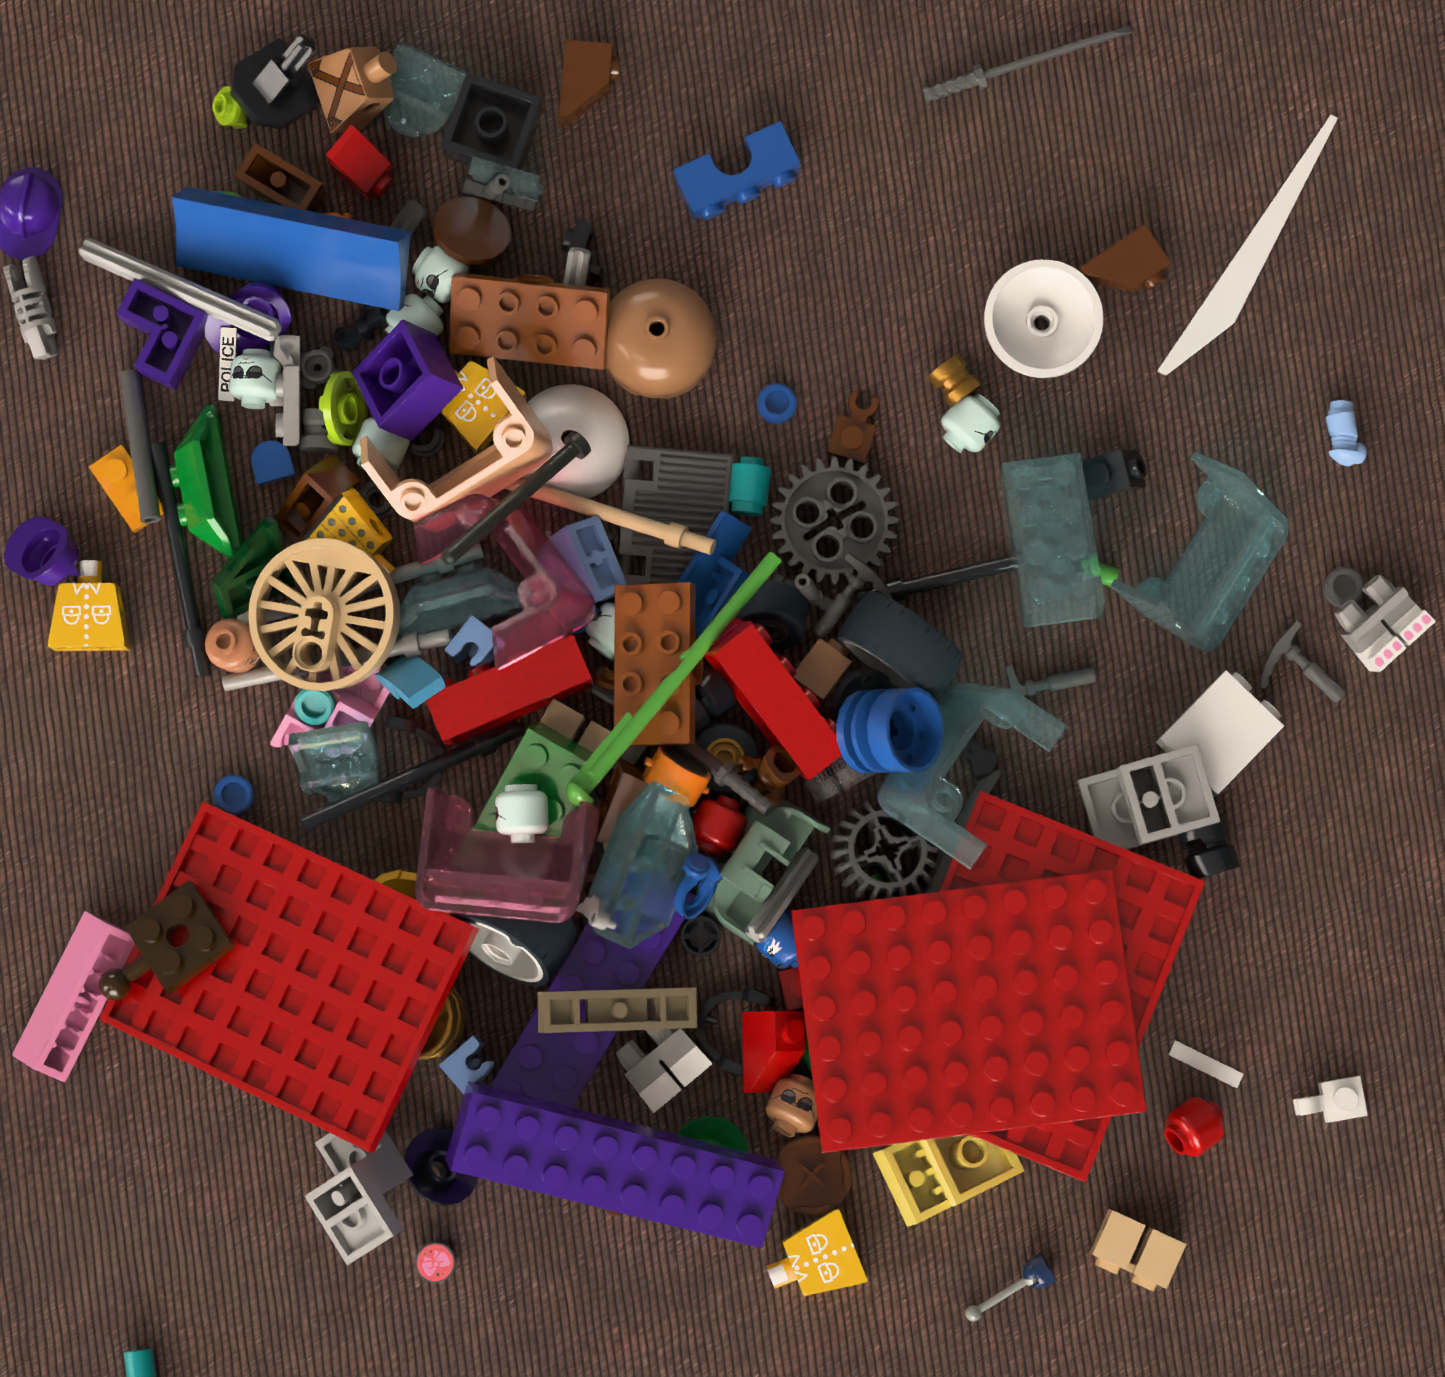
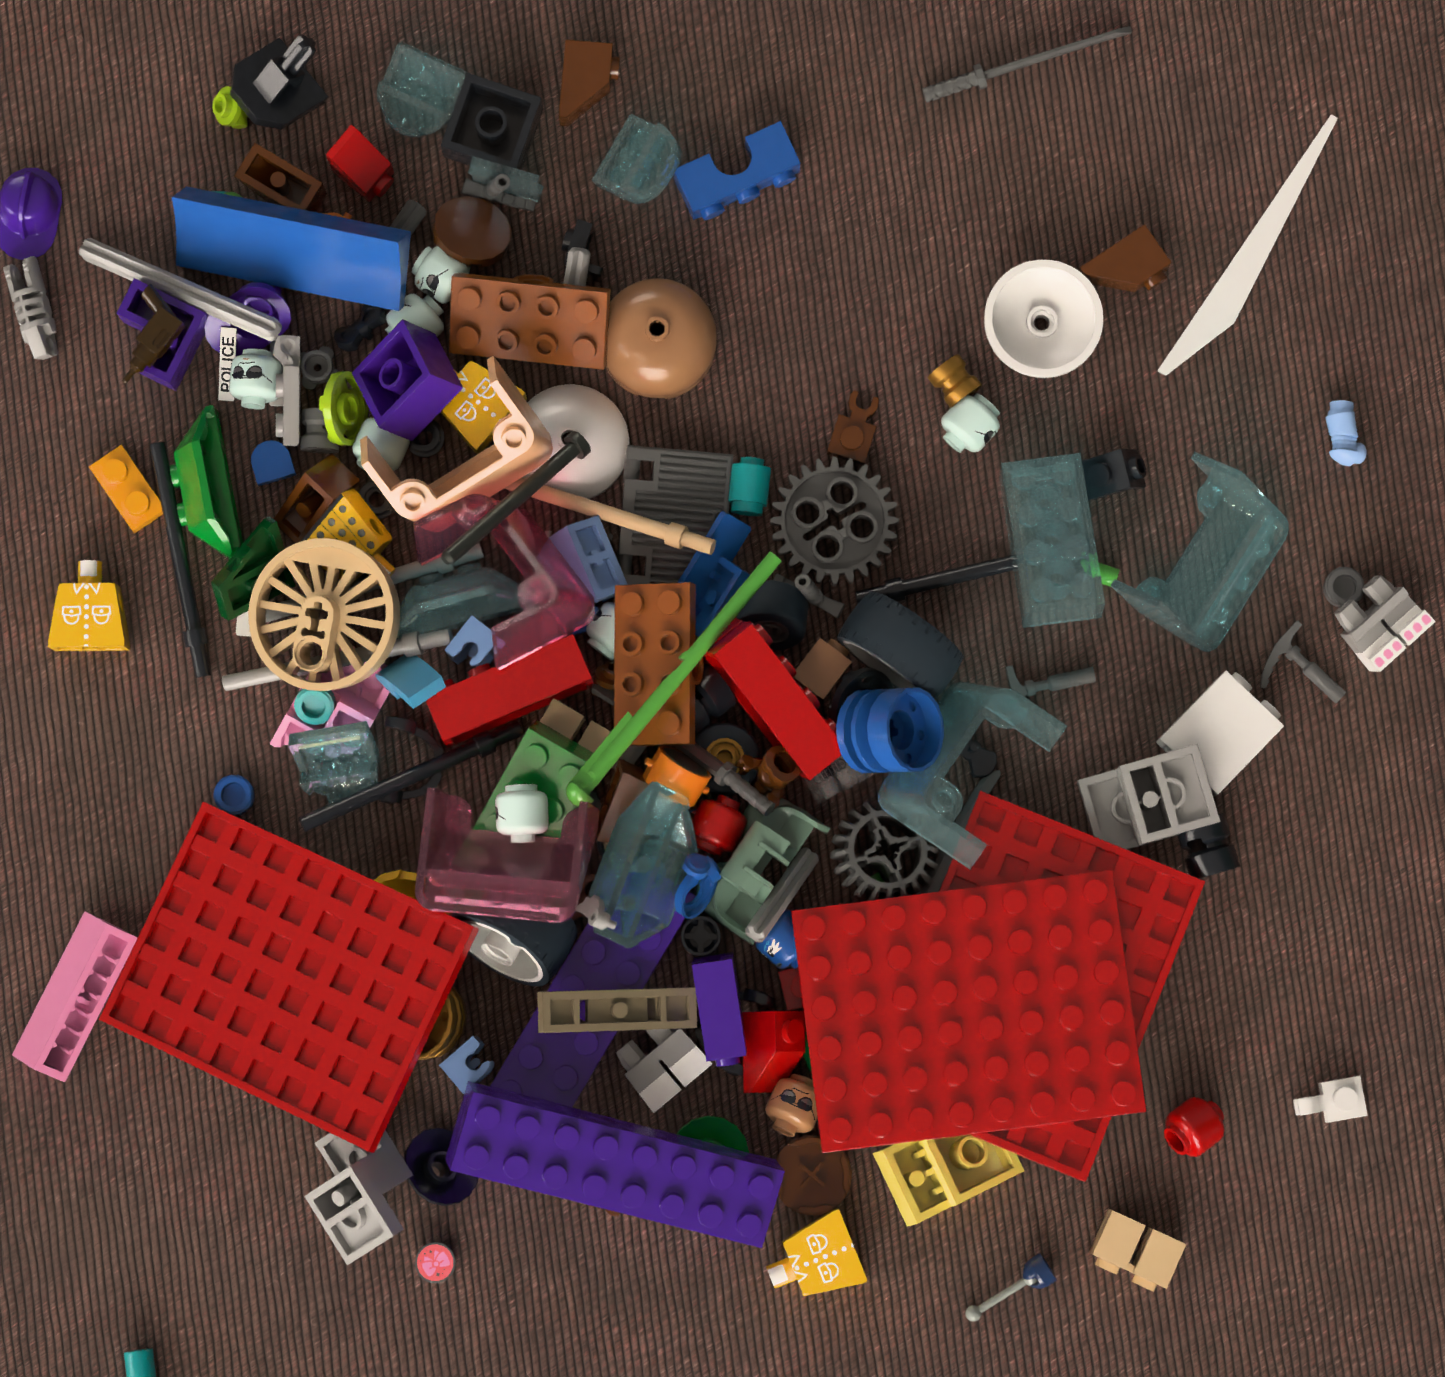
(42, 551): dark purple piece -> none
(139, 446): dark grey piece -> none
(153, 937): dark brown plate -> none
(156, 335): none -> dark brown piece
(231, 646): nougat head -> none
(353, 85): medium nougat torso -> none
(639, 161): none -> clear light blue slope
(719, 1008): none -> dark purple slope
(777, 403): blue tile -> none
(842, 600): dark grey piece -> none
(1206, 1064): white sticker -> none

